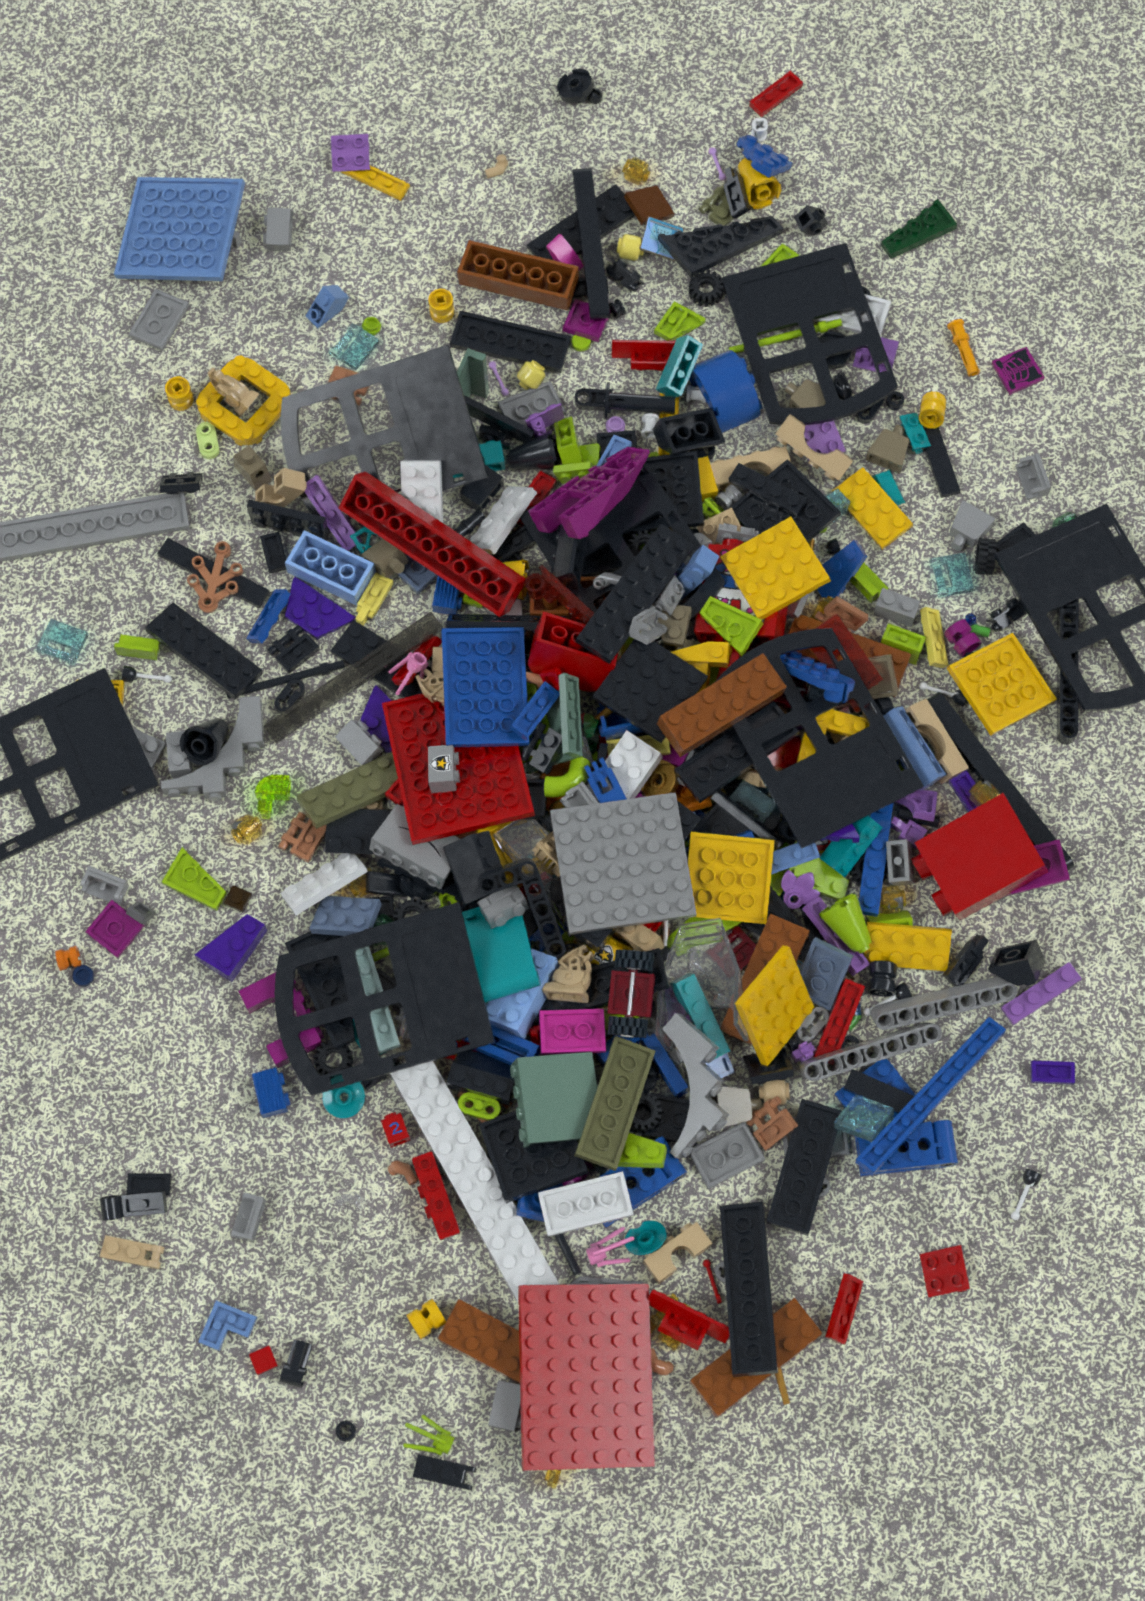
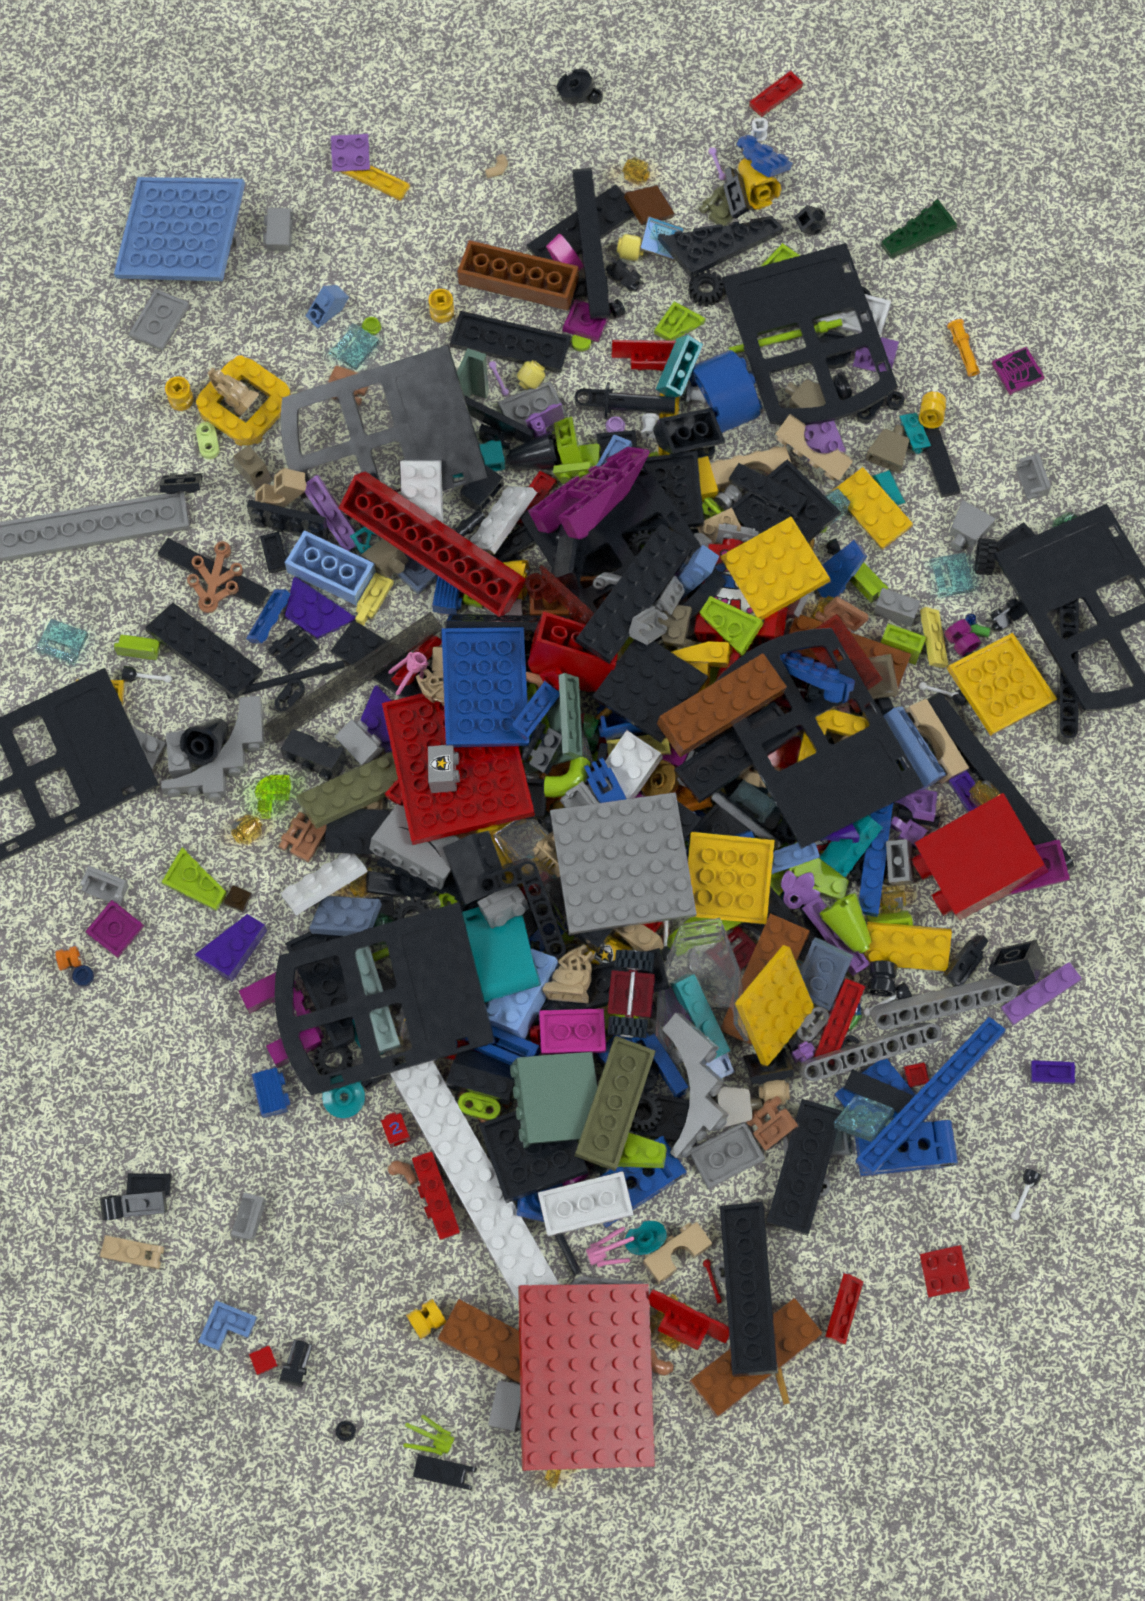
(140, 912): flat silver tile -> none
(314, 755): none -> black wedge
(916, 1075): none -> red tile

